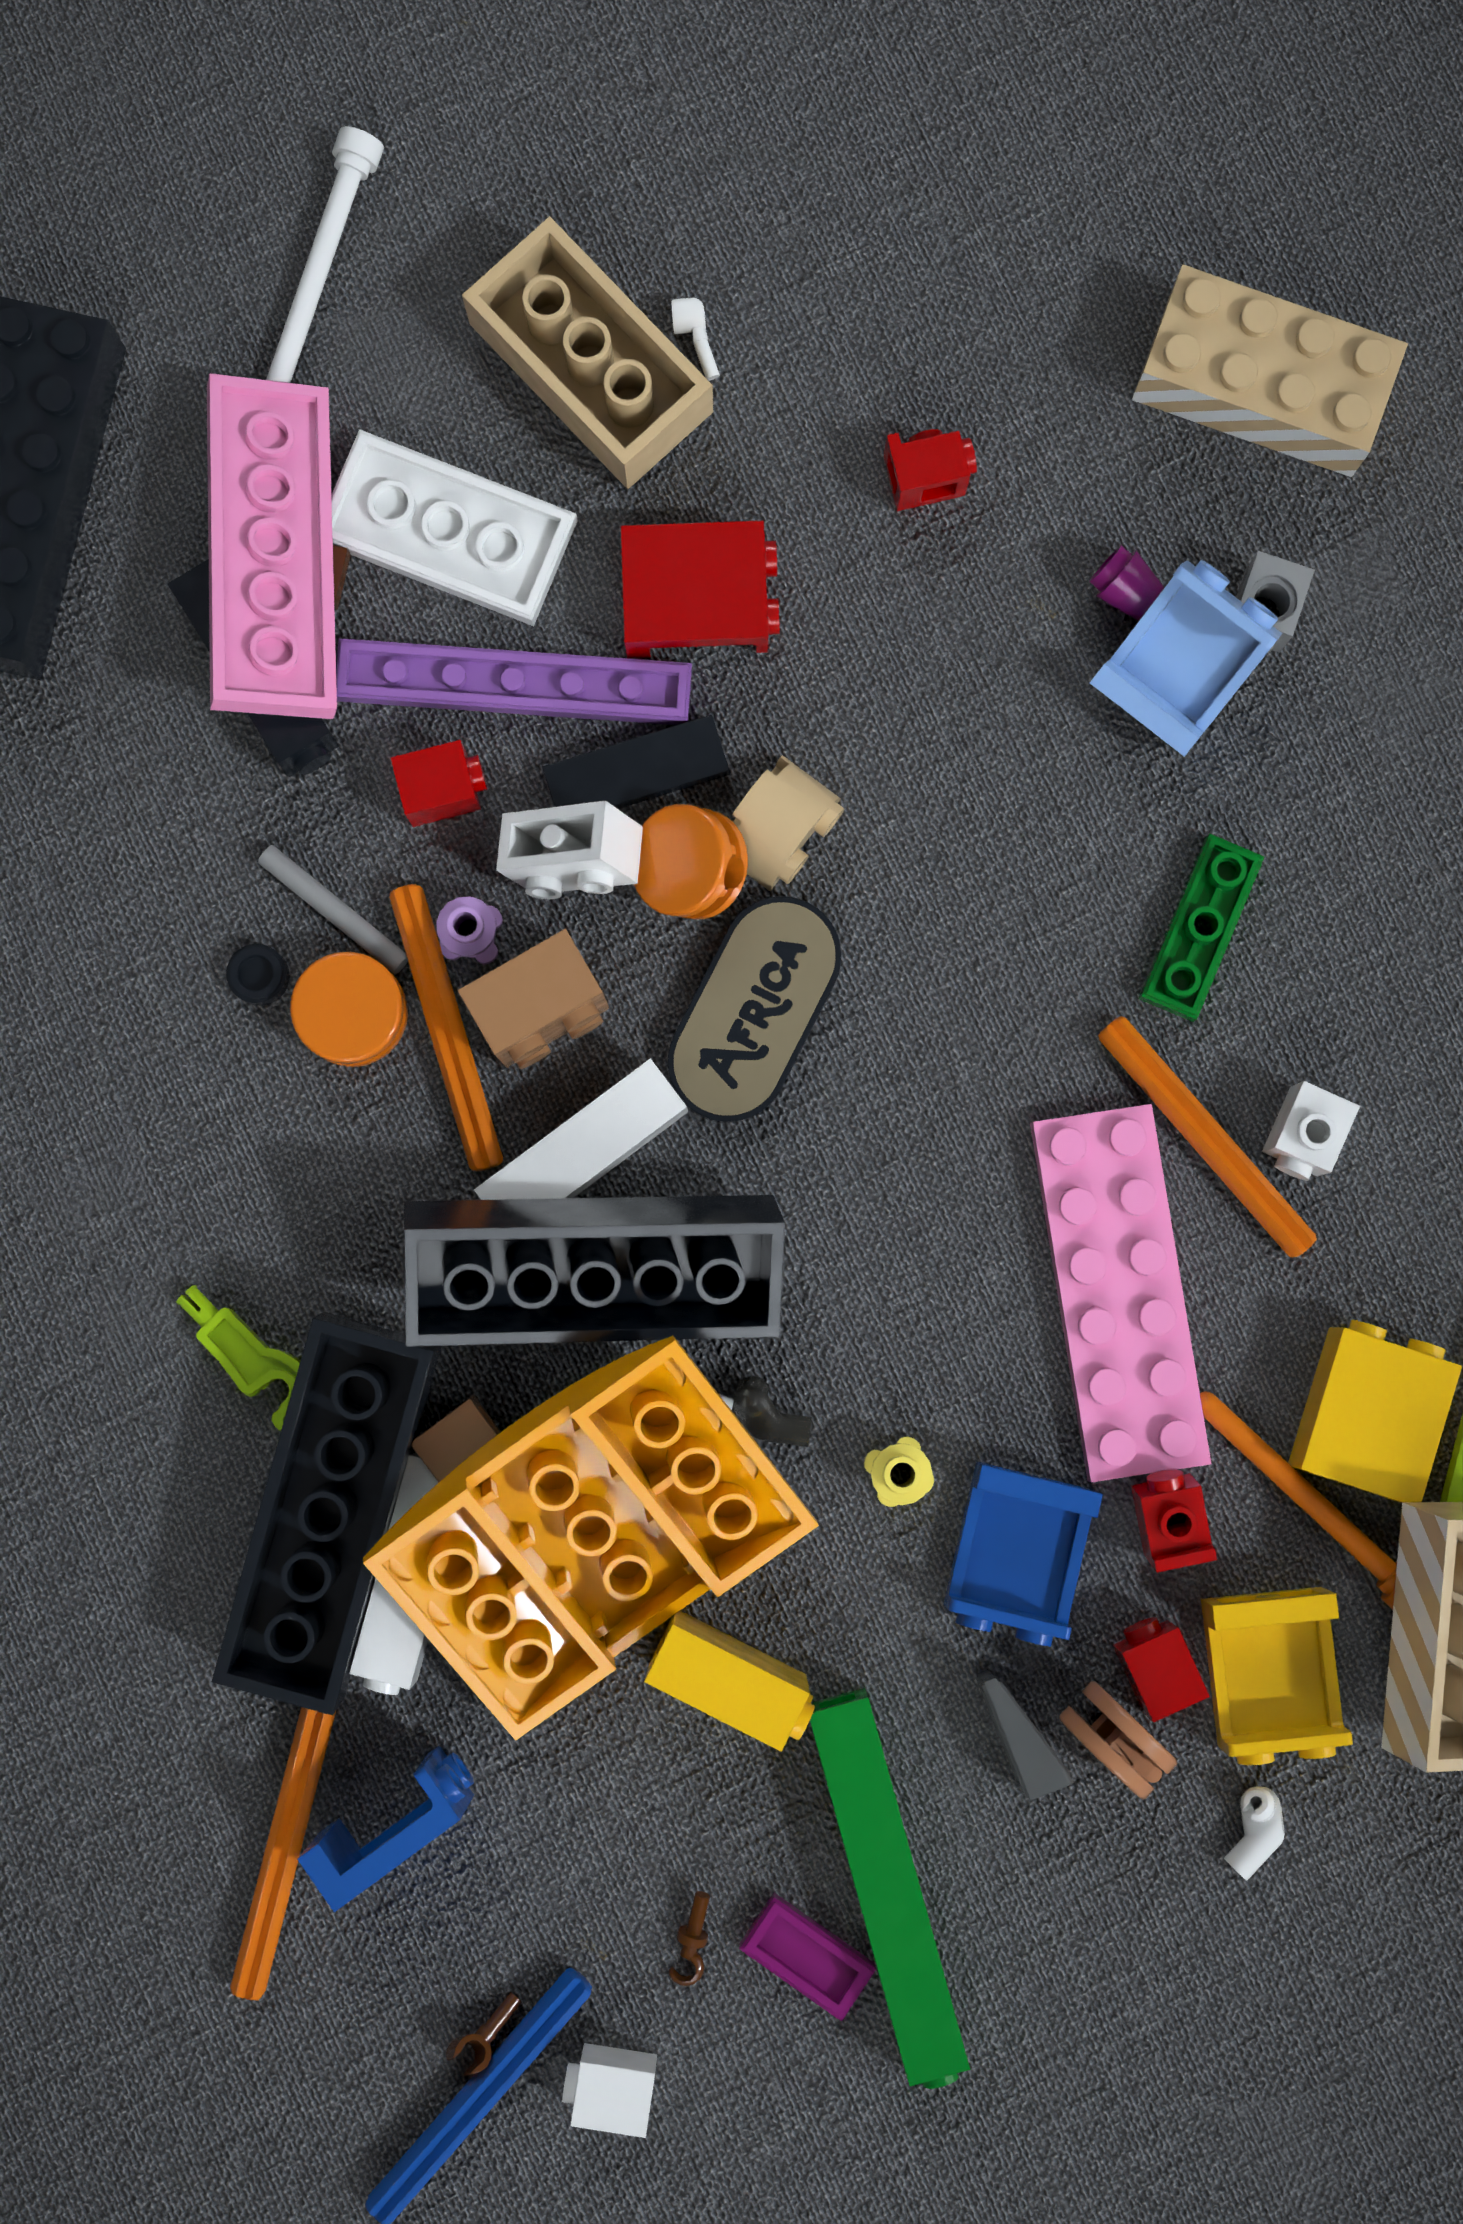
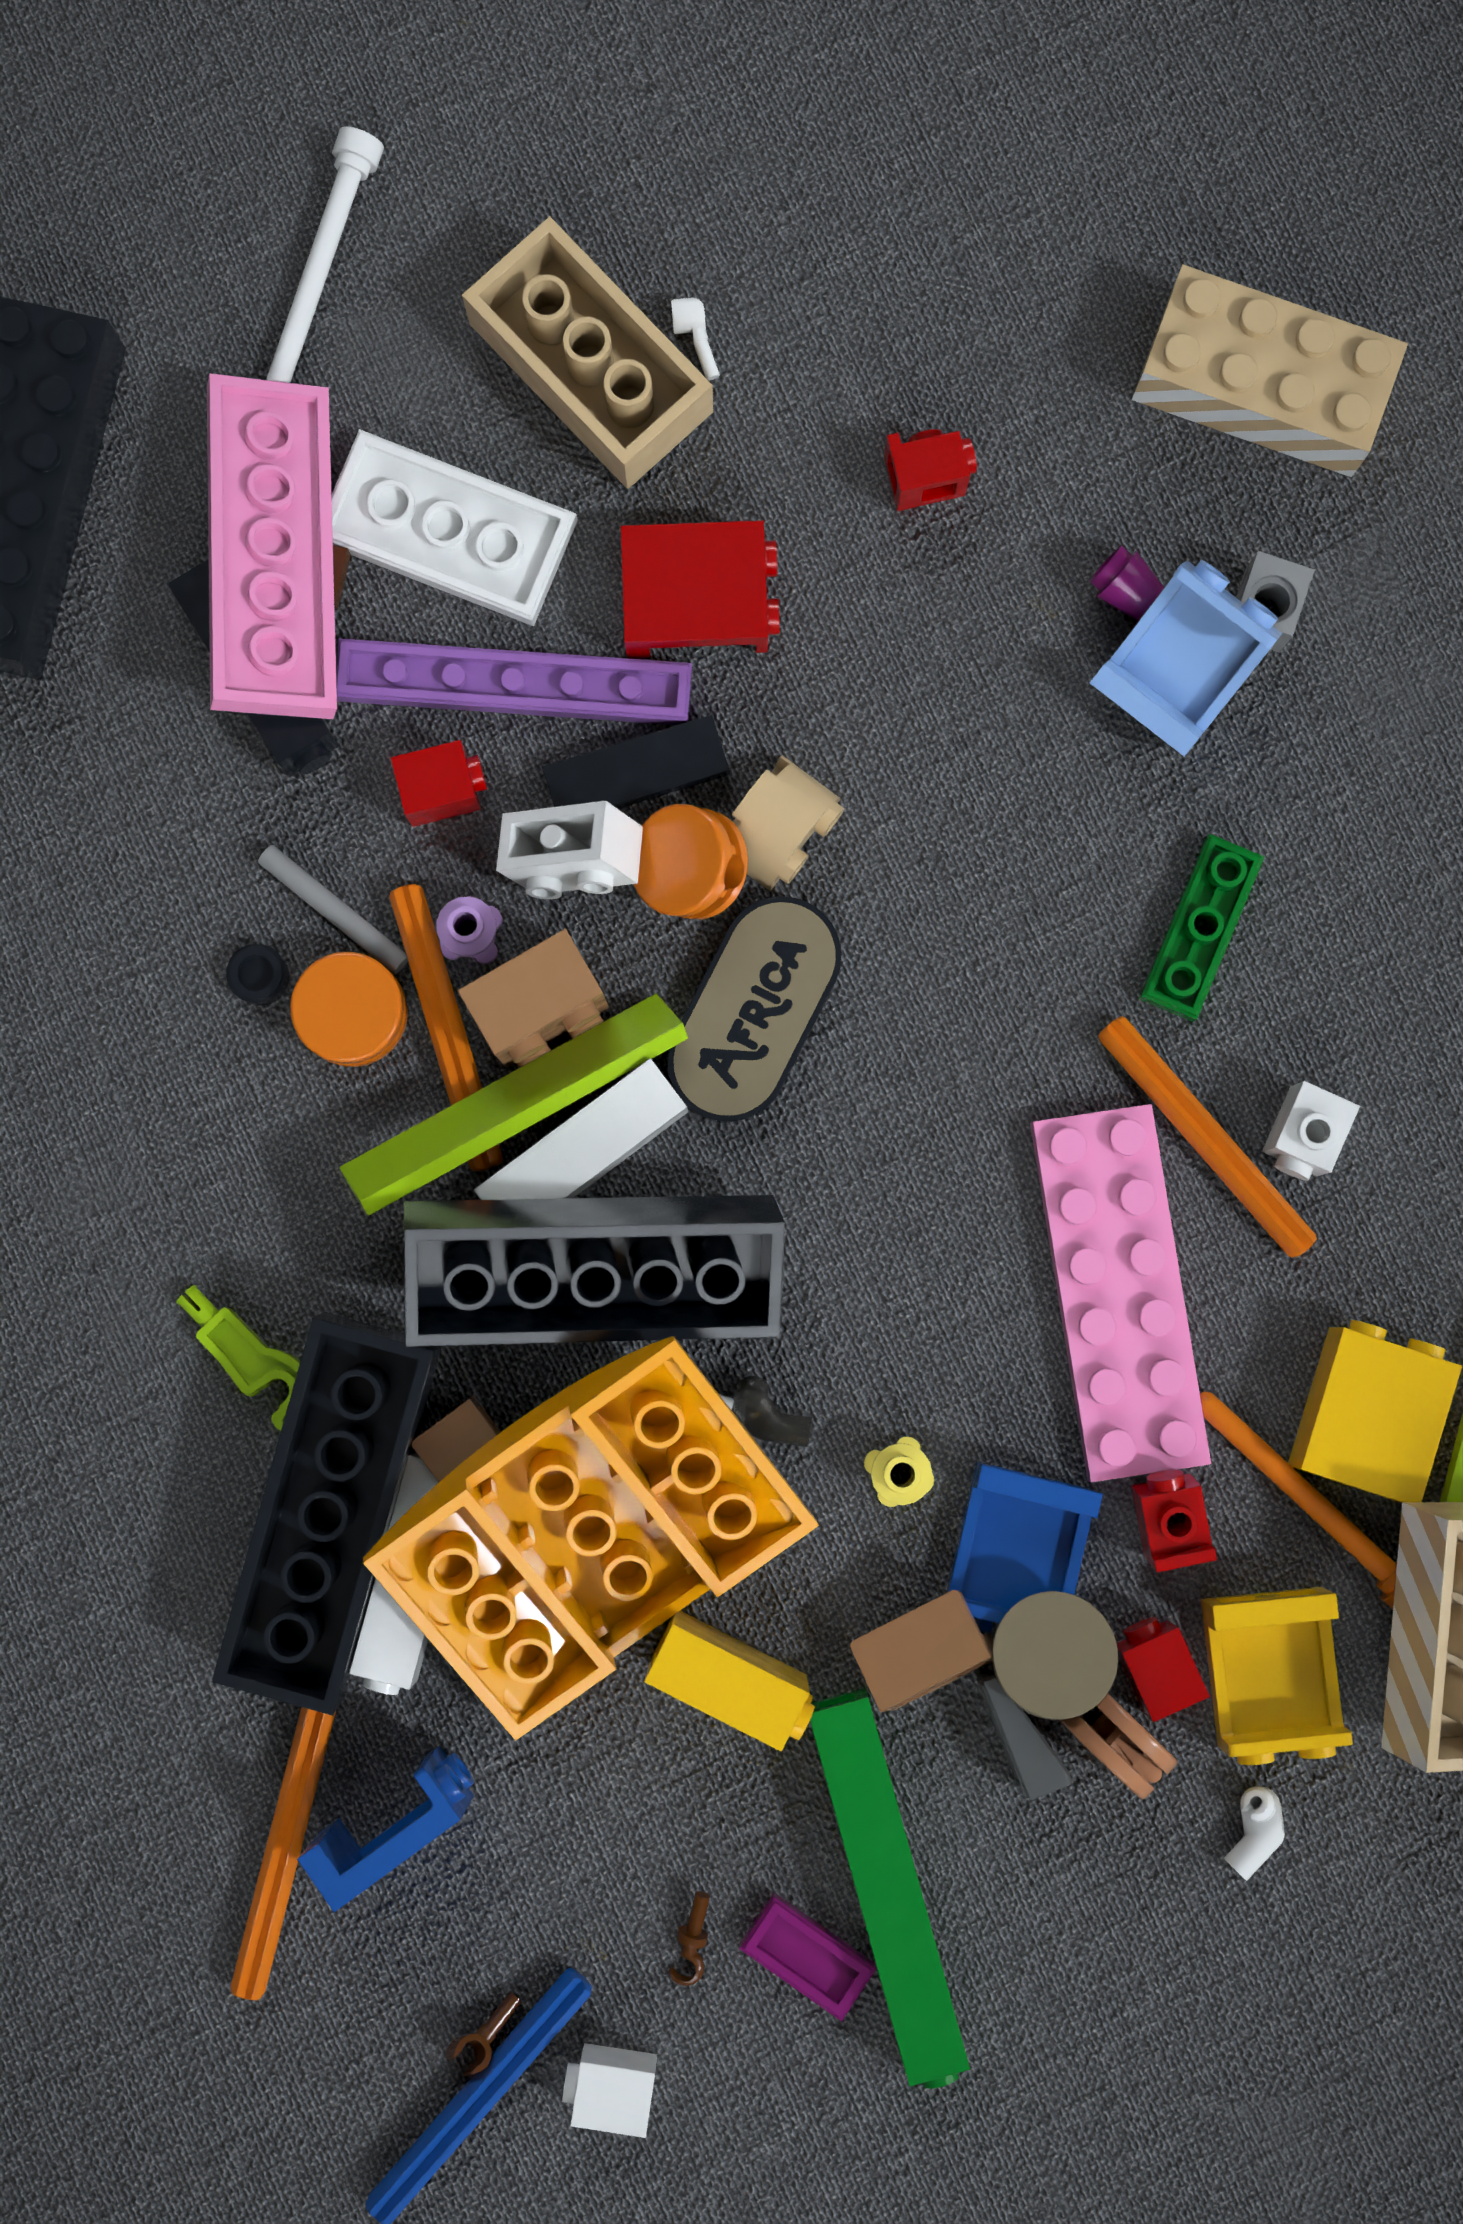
(512, 1103): none -> lime tile
(921, 1651): none -> medium nougat panel
(1055, 1655): none -> dark tan piece

